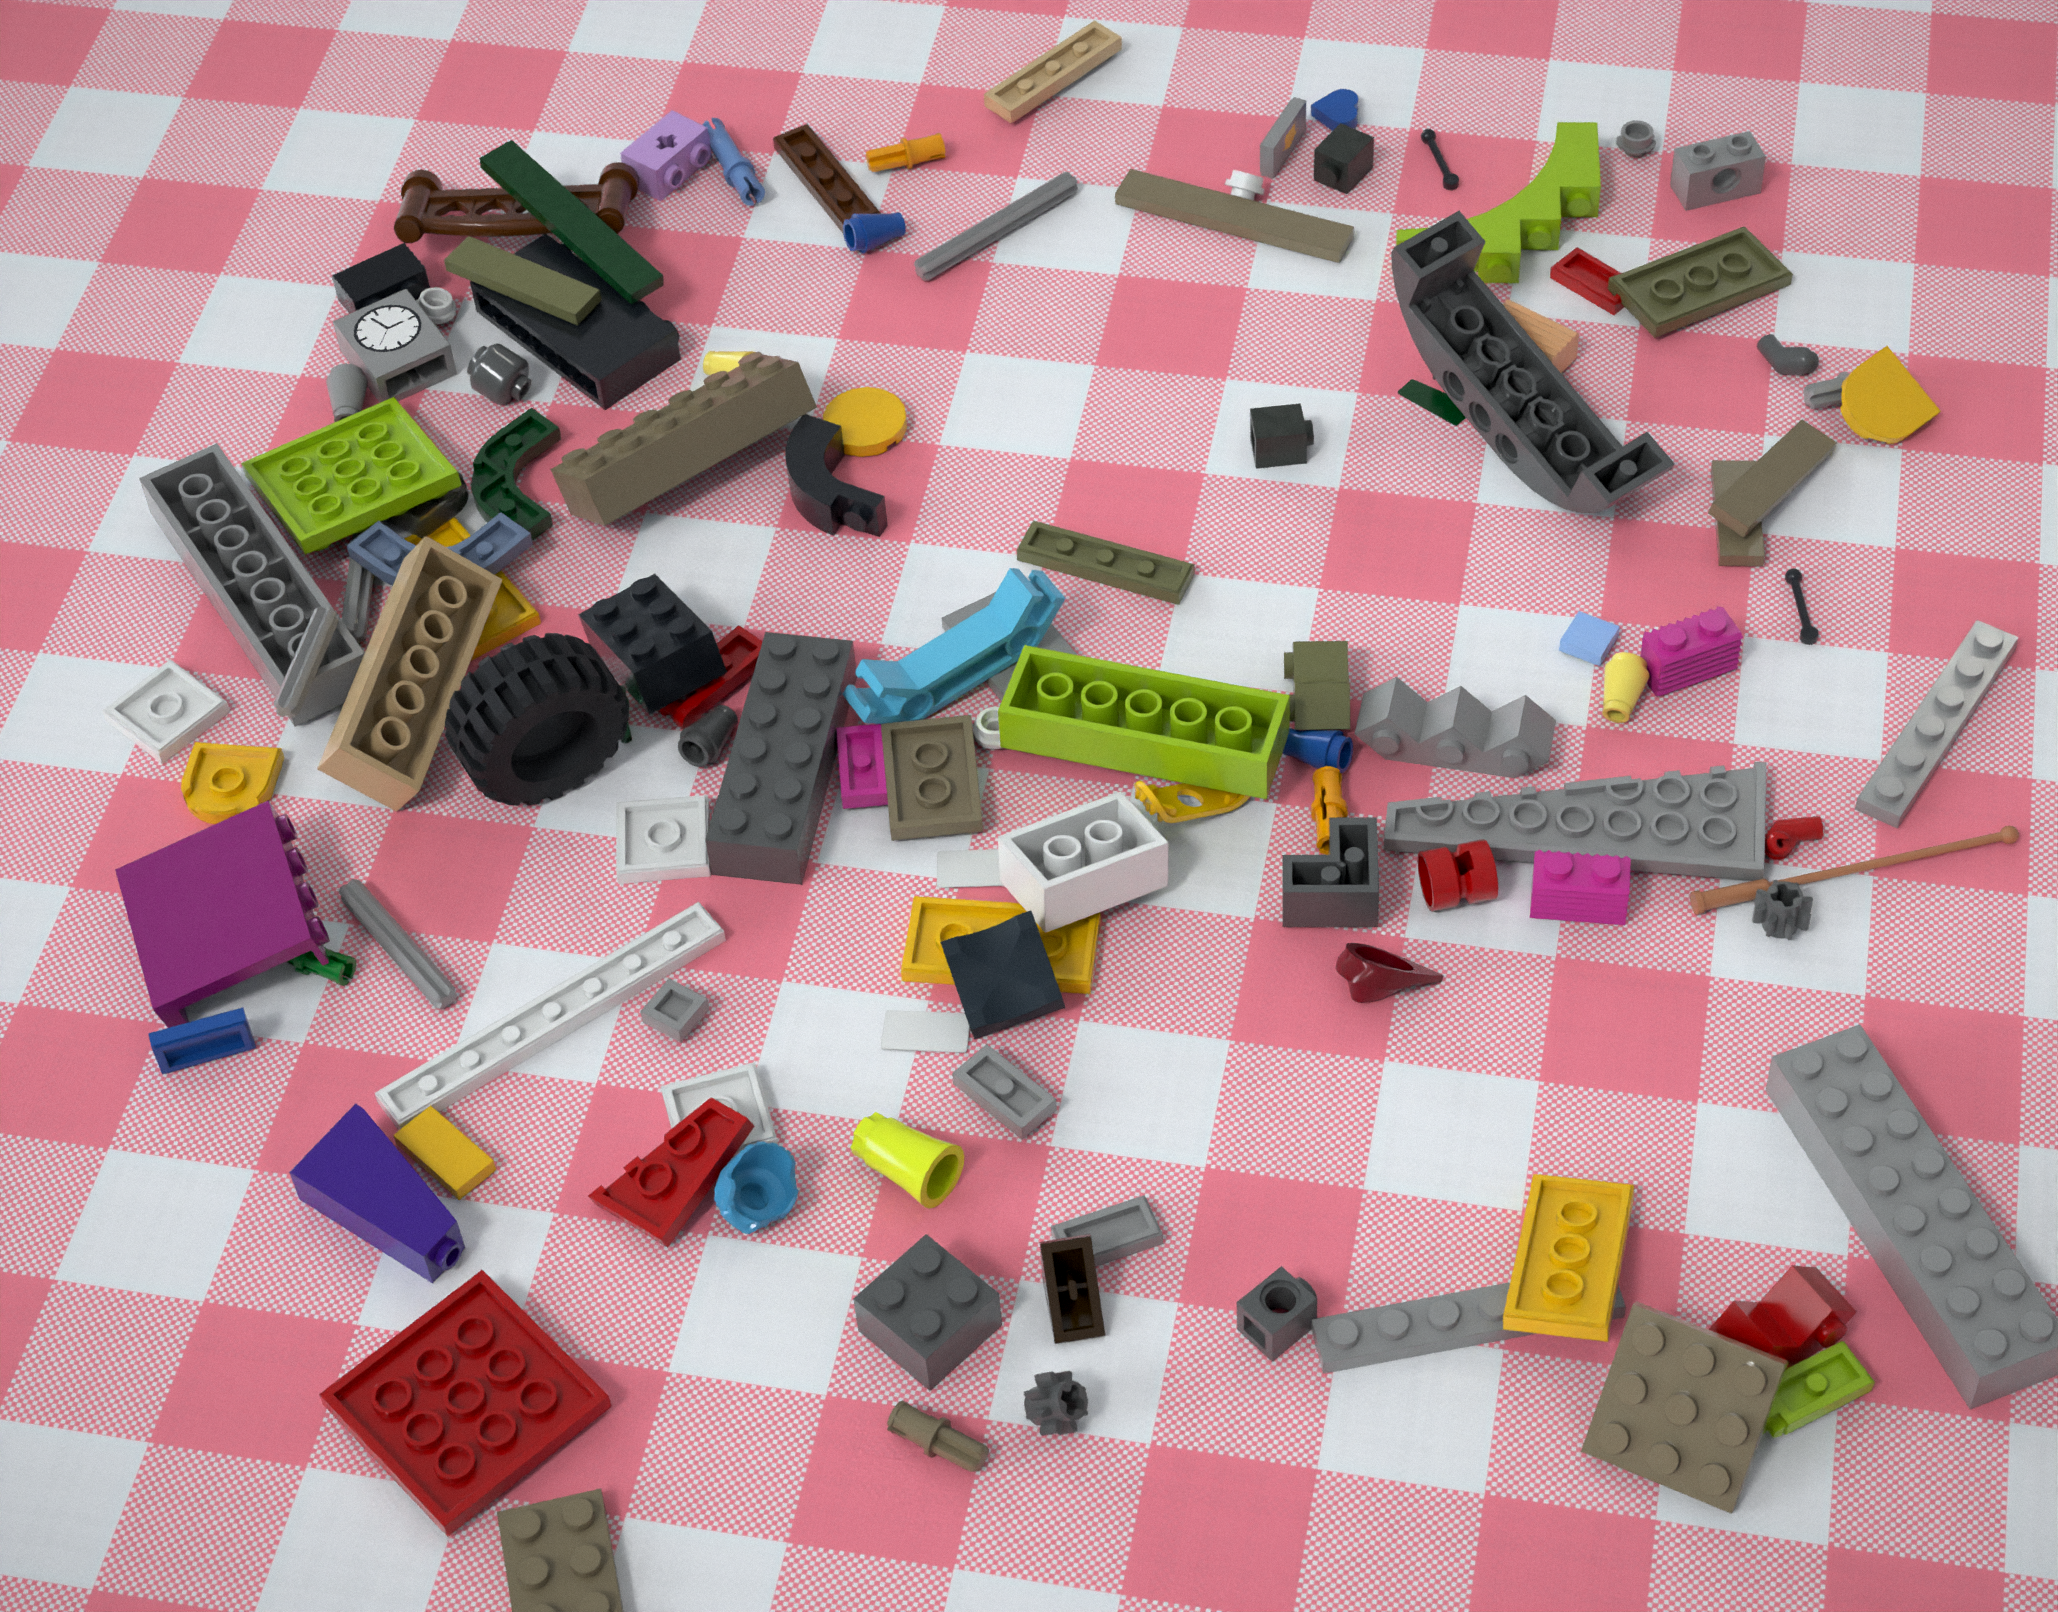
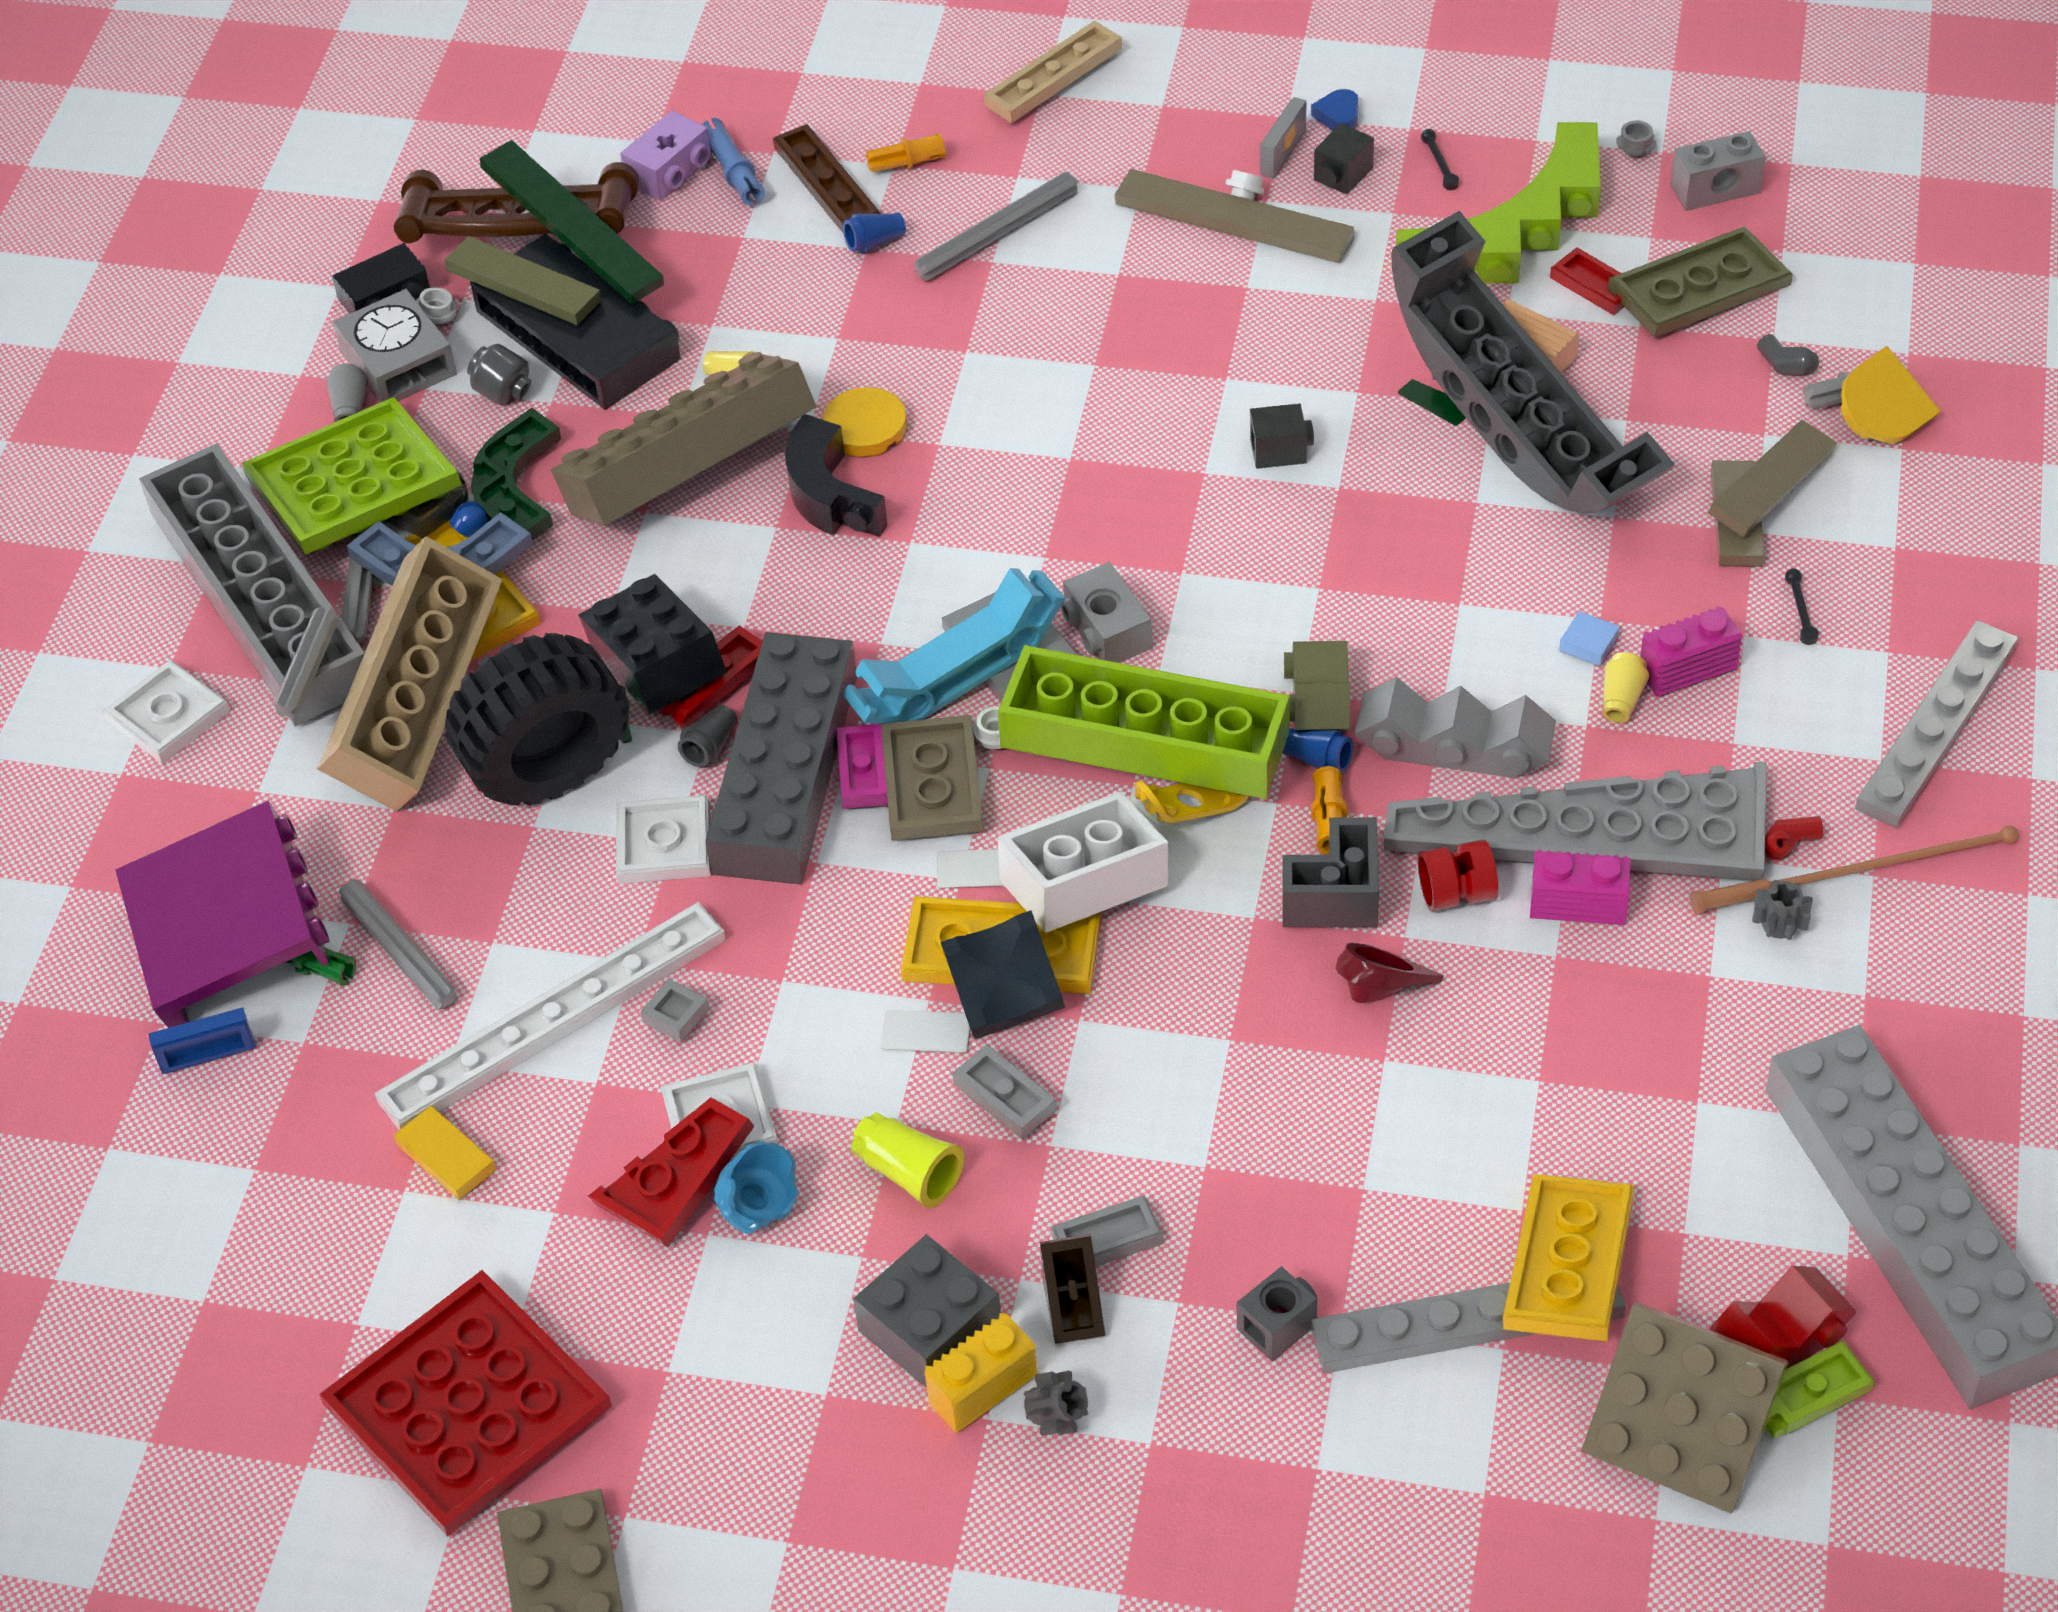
(229, 779): yellow tile -> none
(378, 1196): dark purple slope -> none
(468, 518): none -> blue hinge
(937, 1437): dark tan axle -> none
(980, 1372): none -> yellow brick
(1106, 562): olive tile -> none
(1107, 614): none -> light grey brick

